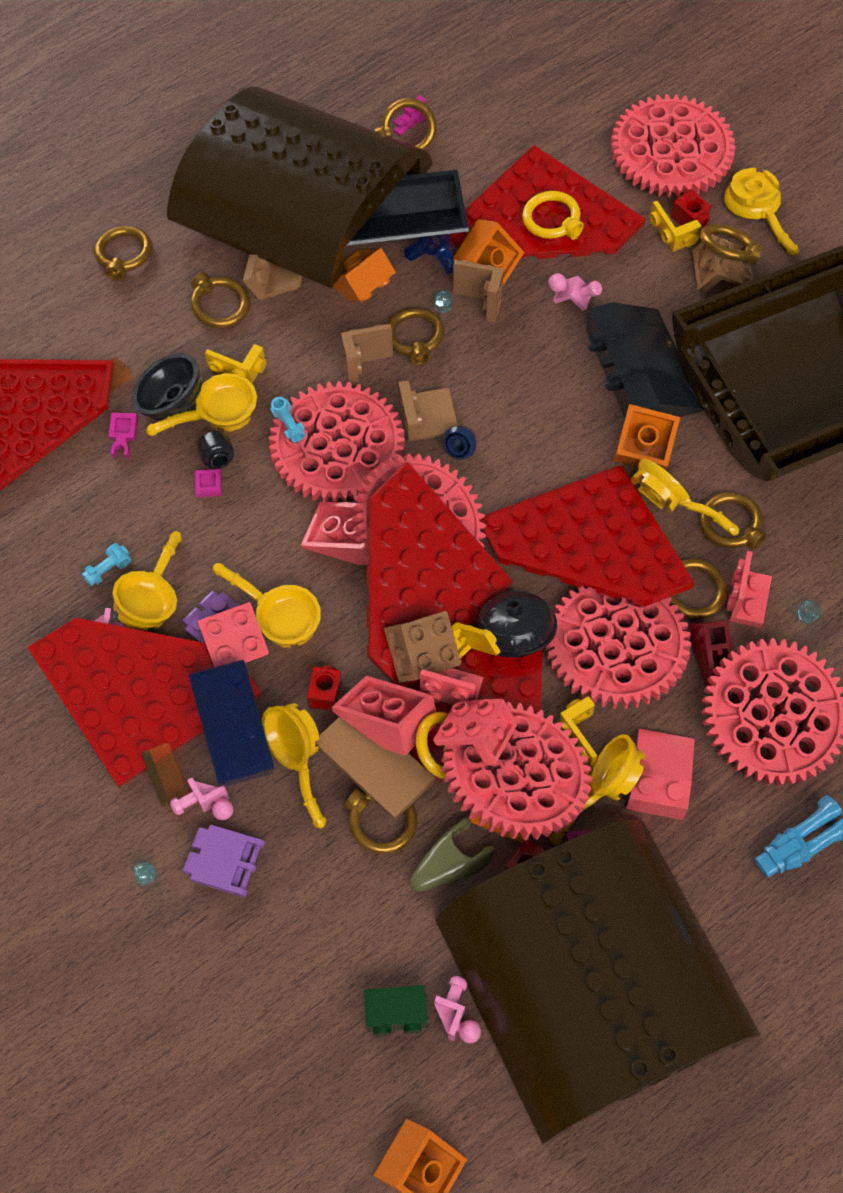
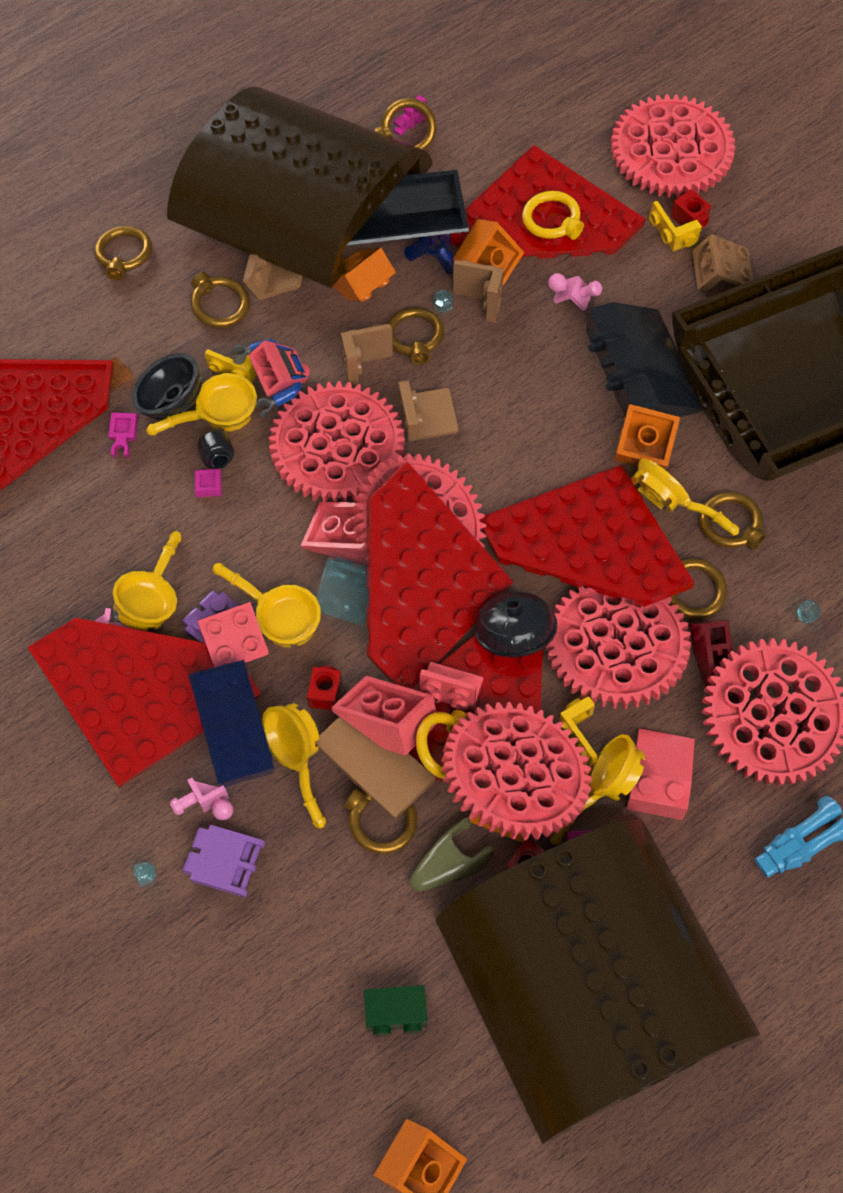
(117, 556): medium azure bar -> none
(164, 773): clear orange tile -> none
(277, 369): none -> torso
(282, 410): medium azure bar -> none
(344, 590): none -> clear light blue bracket
(422, 645): medium nougat bracket -> none
(452, 1013): bright pink piece -> none
(459, 442): dark blue cone -> none
(471, 637): yellow bracket -> none
(481, 723): coral bracket -> none
(748, 594): coral bracket -> none
(751, 253): pearl gold piece -> none
(757, 197): yellow piece -> none

